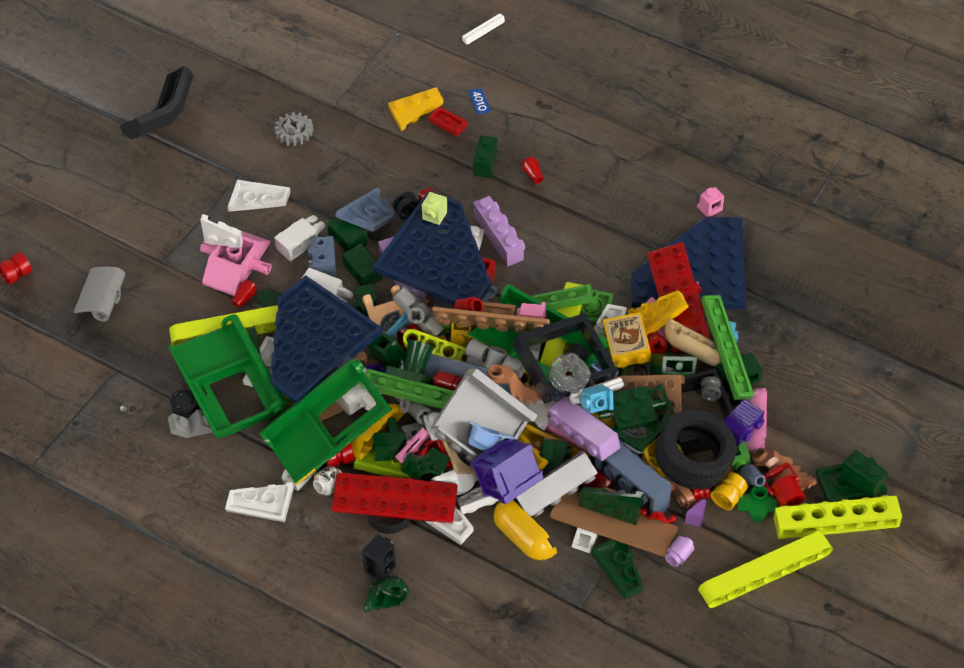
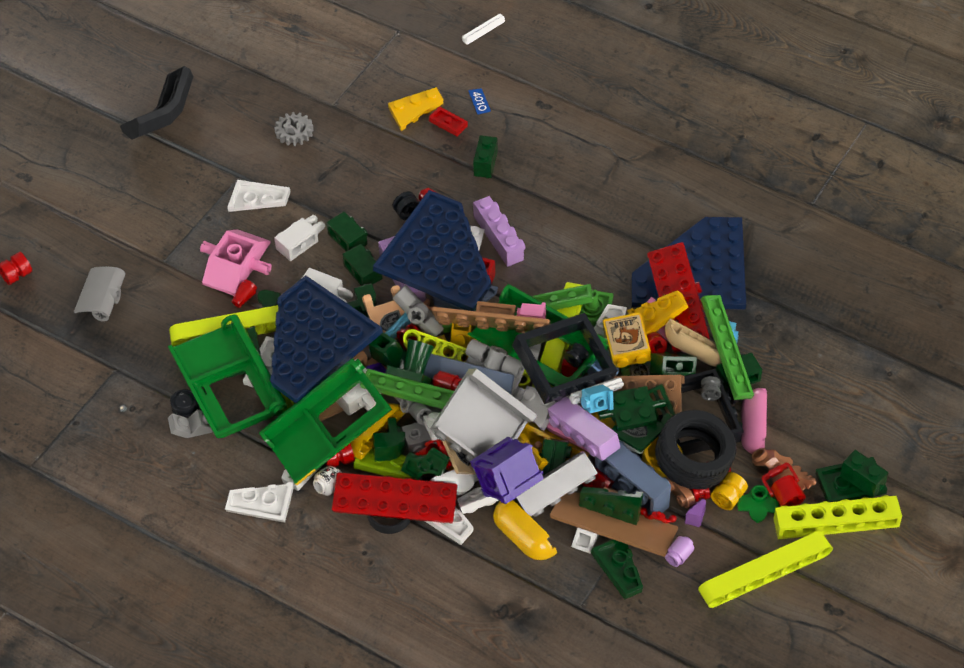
(220, 233): white wing -> none
(323, 255): sand blue brick -> none
(367, 211): sand blue wing -> none
(379, 557): black brick -> none
(386, 593): dark green hair -> none
(423, 435): bright pink pin -> none
(434, 208): yellowish green brick -> none
(469, 304): red brick -> none
(485, 438): light blue piece -> none
(517, 388): nougat plant -> none
(532, 169): red cone -> none
(568, 383): clear plate -> none
(711, 197): bright pink brick -> none
(742, 457): bright green bracket -> none
(744, 421): dark purple brick -> none
(752, 475): sand blue cone -> none

